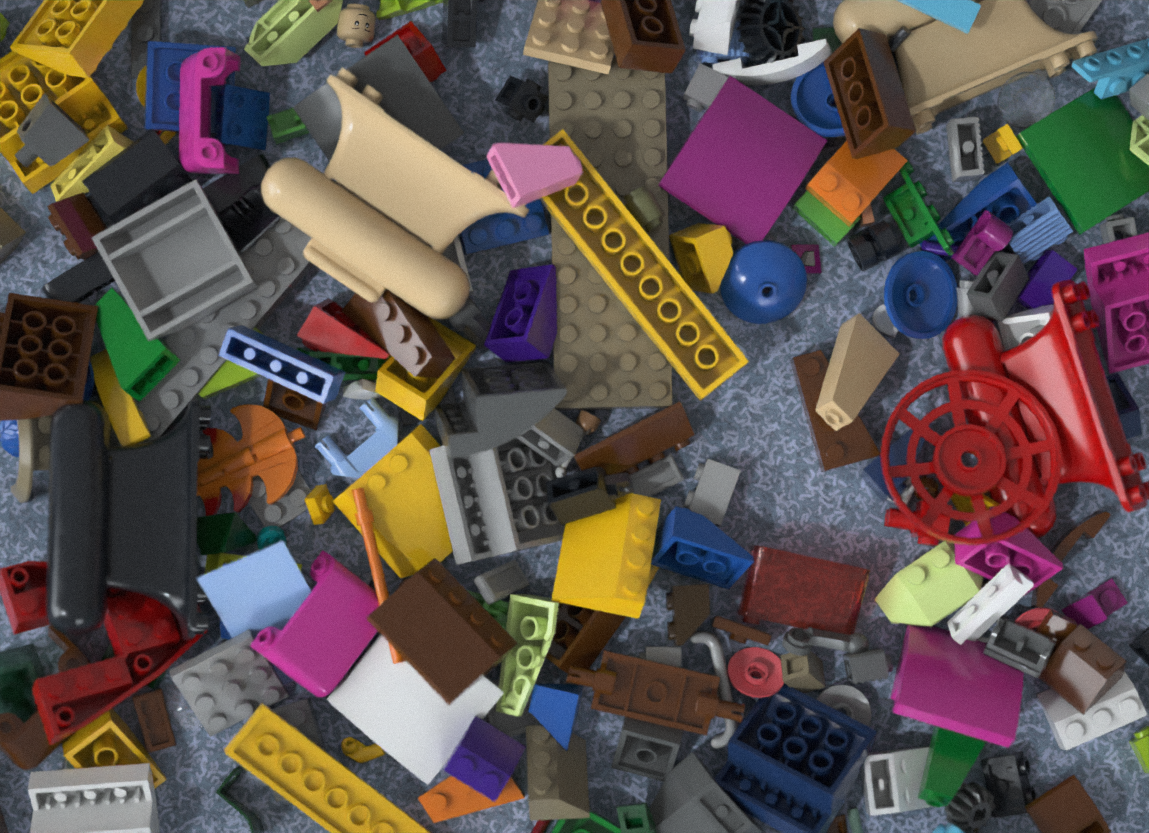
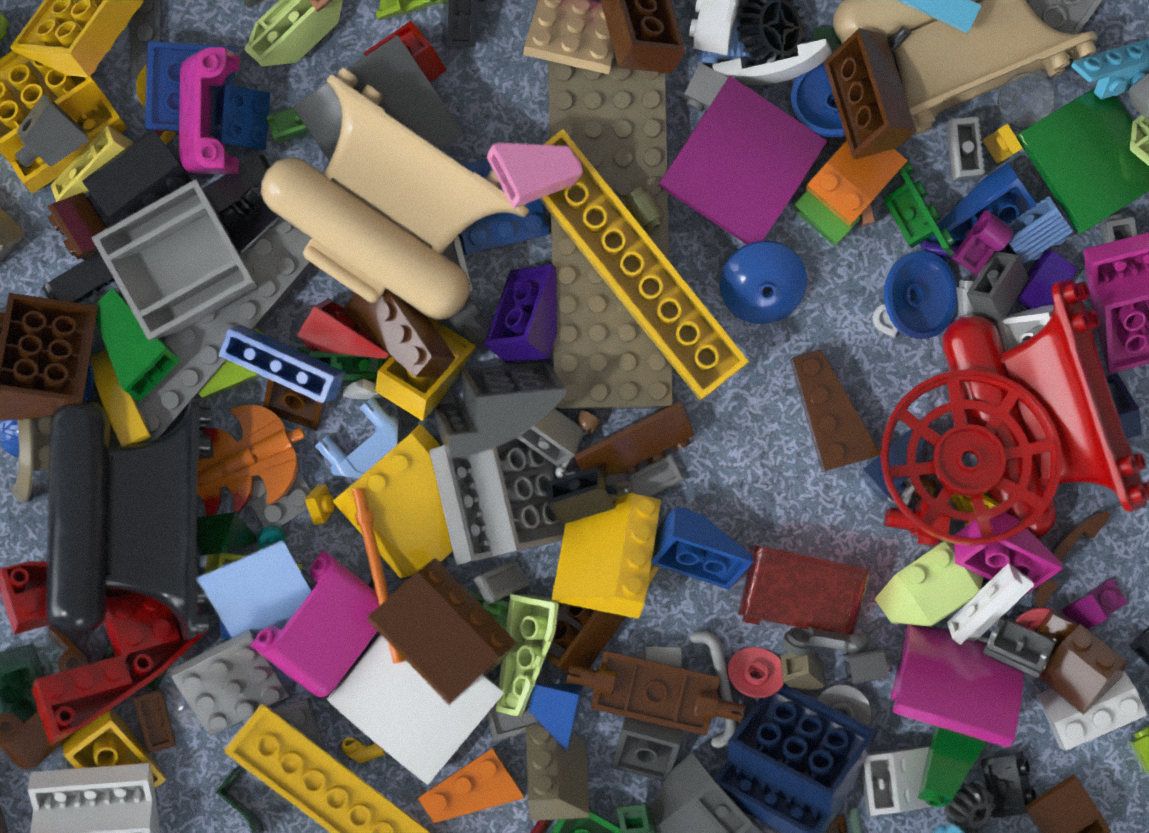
(356, 25): tan head -> none
(484, 758): dark purple slope -> none
(522, 99): black brick -> none
(689, 610): dark brown slope -> none
(702, 255): yellow slope -> none
(713, 490): light grey brick -> none
(740, 632): reddish brown plate -> none
(810, 257): magenta slope -> none
(854, 371): tan slope -> none
(874, 245): black wheel -> none

